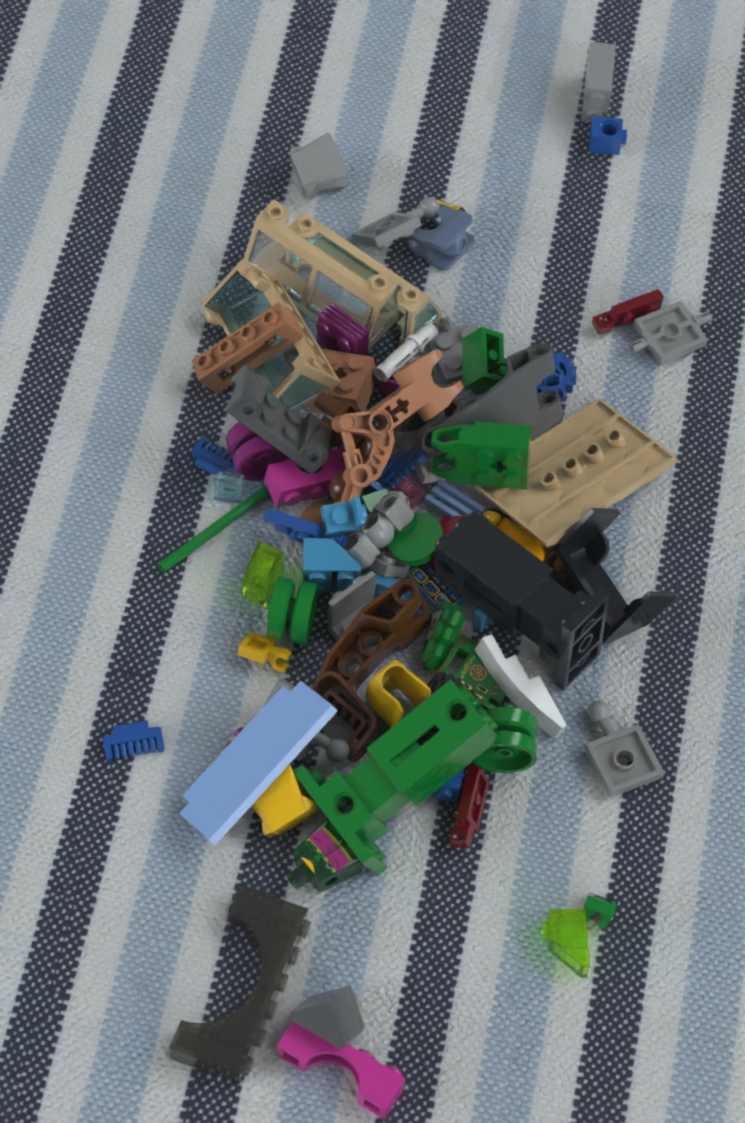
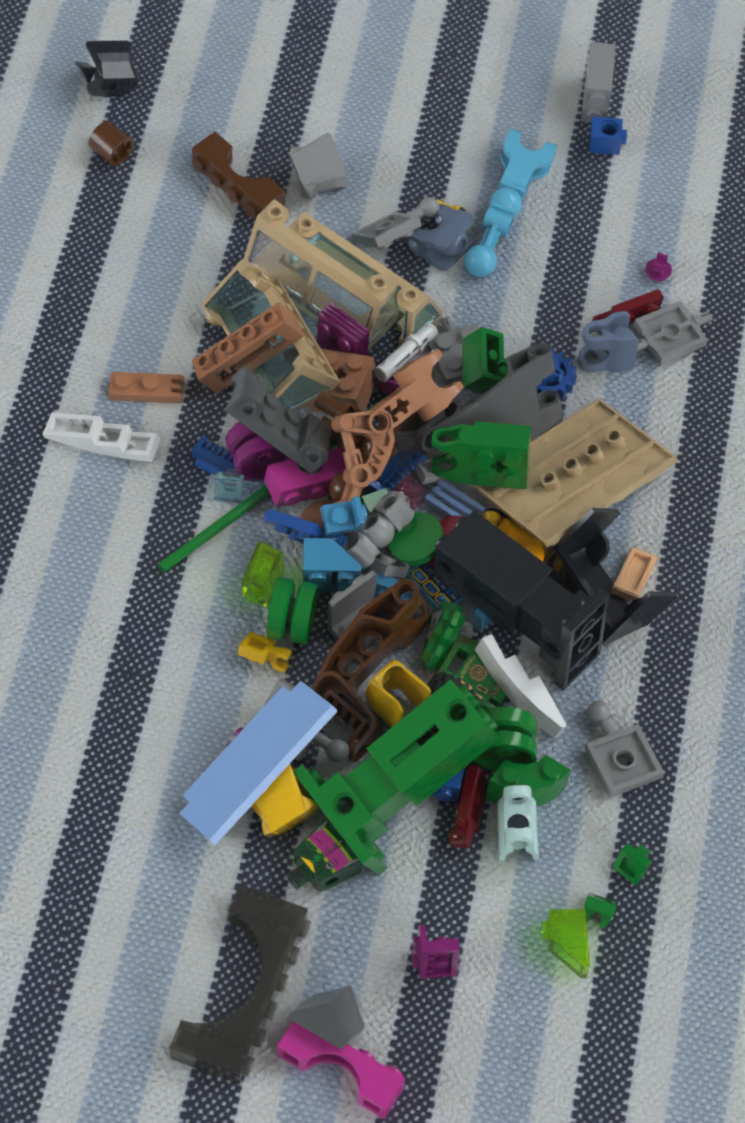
(103, 438): none -> white slope
(111, 143): none -> reddish brown piece
(113, 70): none -> black piece
(132, 734): blue piece -> none
(146, 387): none -> nougat hinge
(214, 157): none -> reddish brown arch
(434, 957): none -> magenta bracket
(506, 202): none -> medium azure piece
(517, 822): none -> light aqua piece
(545, 778): none -> green brick
(614, 348): none -> sand blue piece
(632, 863): none -> green tile
(634, 574): none -> light nougat tile
(659, 268): none -> magenta plate

